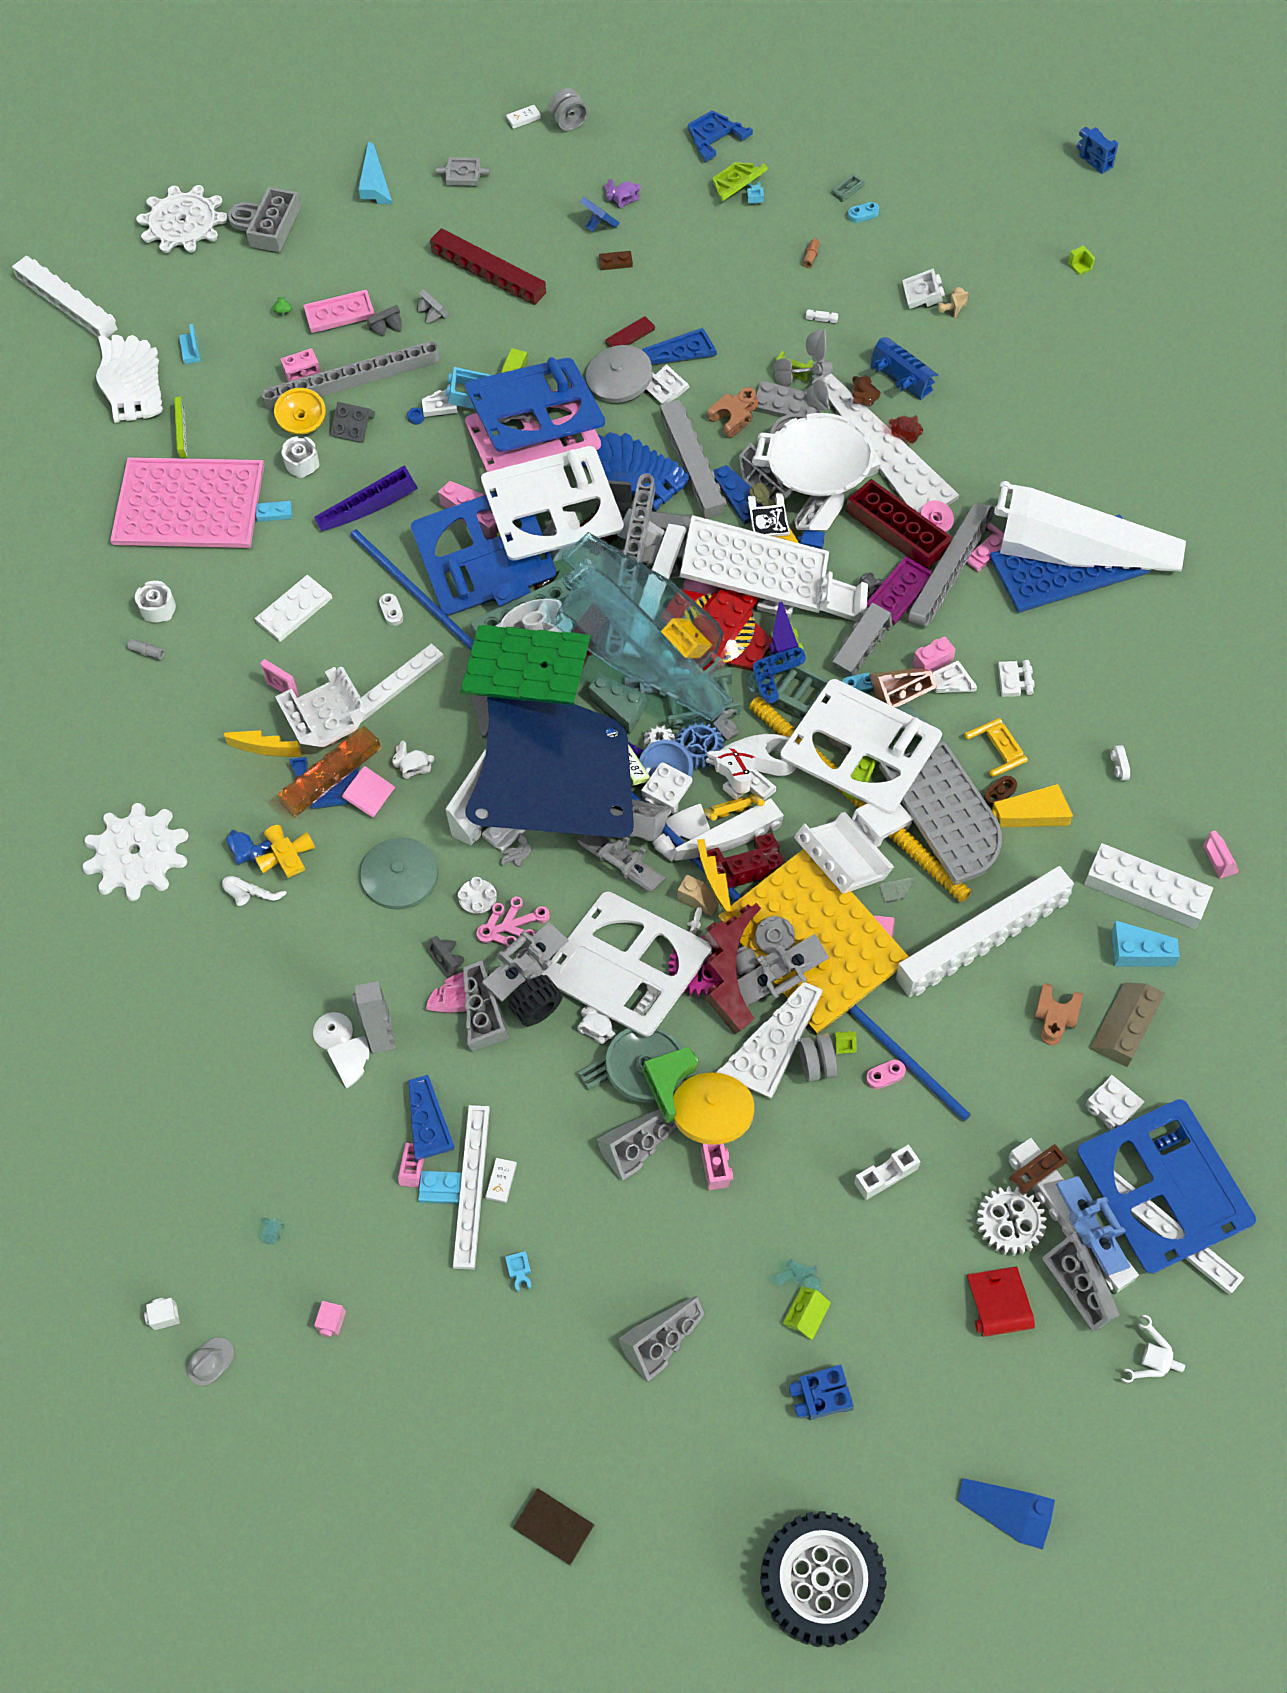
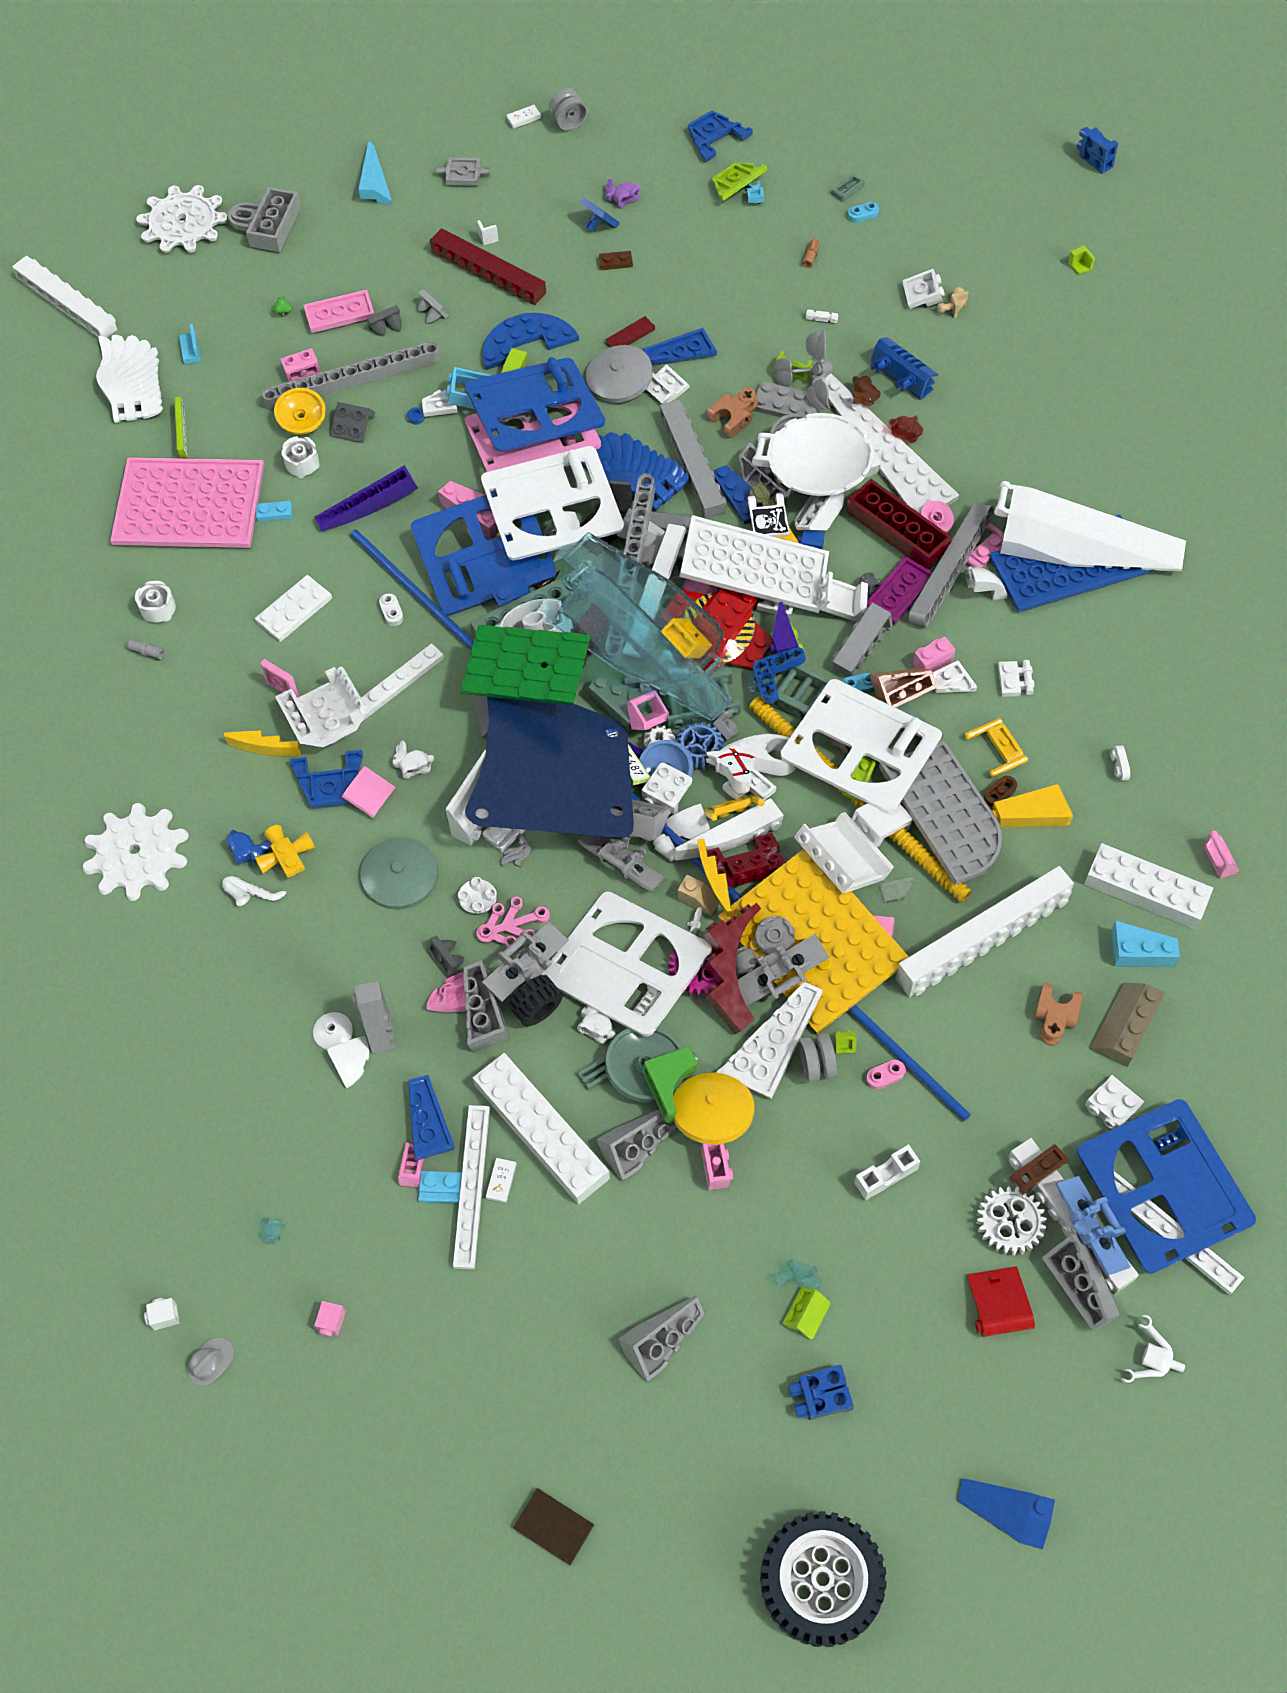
(329, 771): clear orange brick -> none
(487, 235): none -> white panel
(519, 1267): medium azure plate -> none
(523, 330): none -> blue plate
(541, 1128): none -> white brick
(658, 715): none -> bright pink tile
(985, 580): none -> white brick

